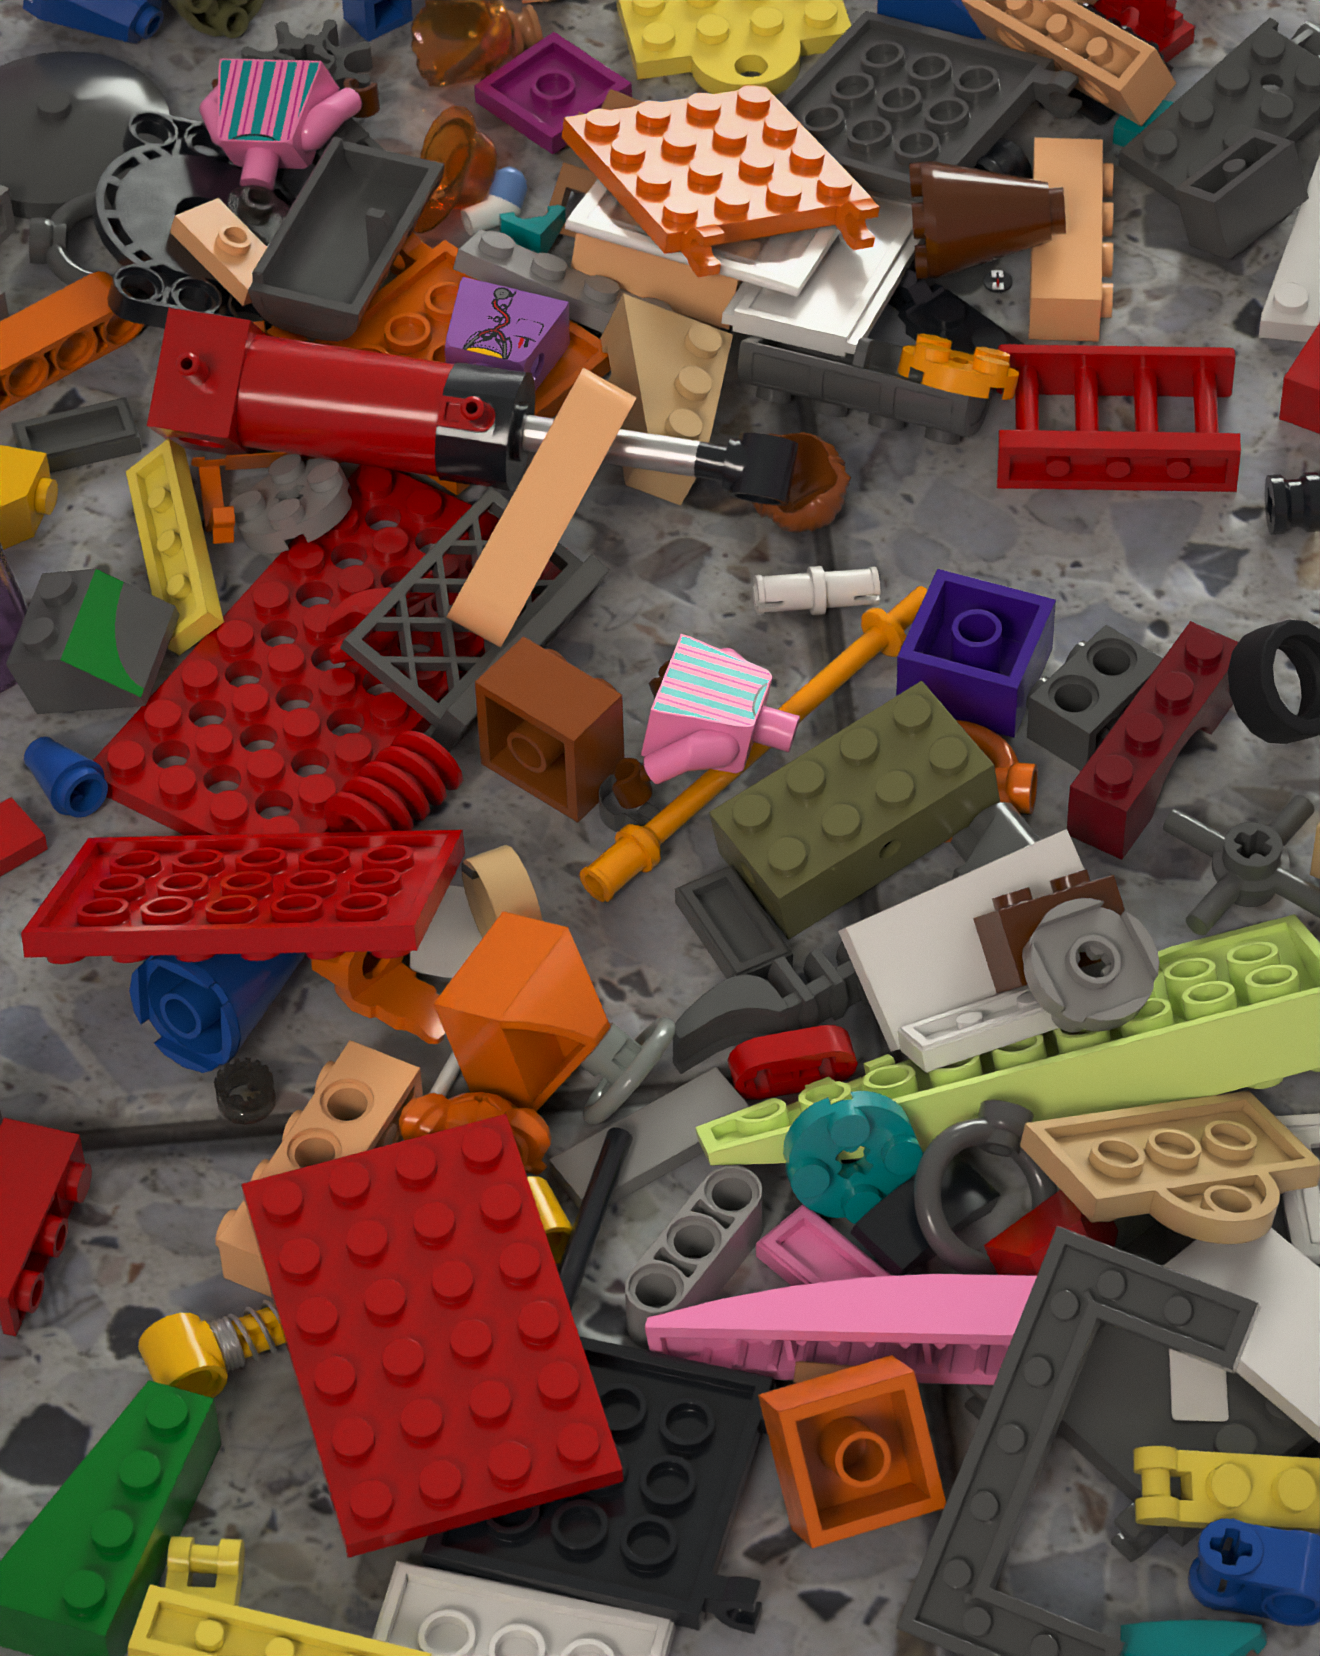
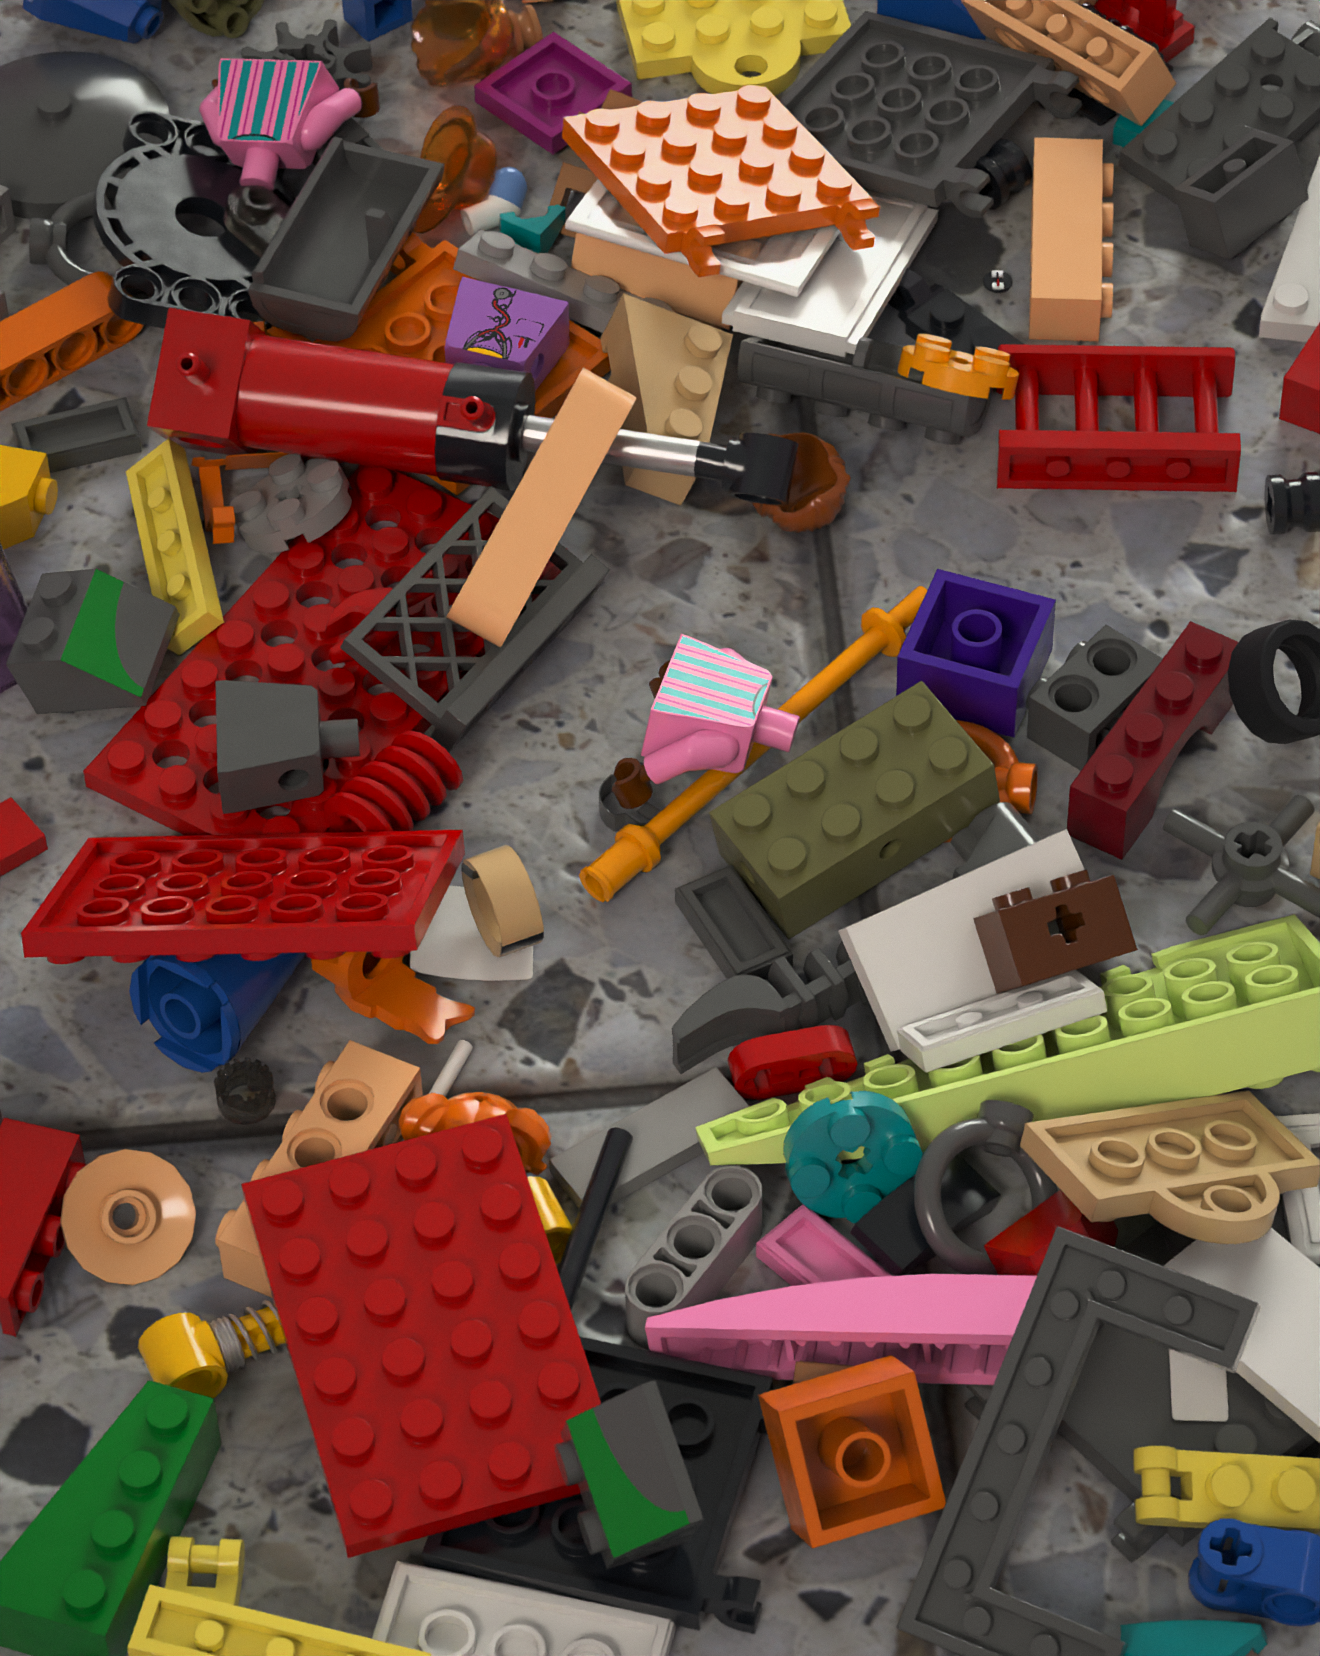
(66, 777): blue cone -> none
(161, 1222): none -> light nougat dish
(221, 245): light nougat plate -> none
(275, 743): none -> dark grey torso
(529, 1016): orange piece -> none
(549, 727): dark orange brick -> none
(629, 1477): none -> dark grey slope
(816, 590): white pin -> none
(978, 216): reddish brown cone -> none
(1070, 994): light grey plate -> none

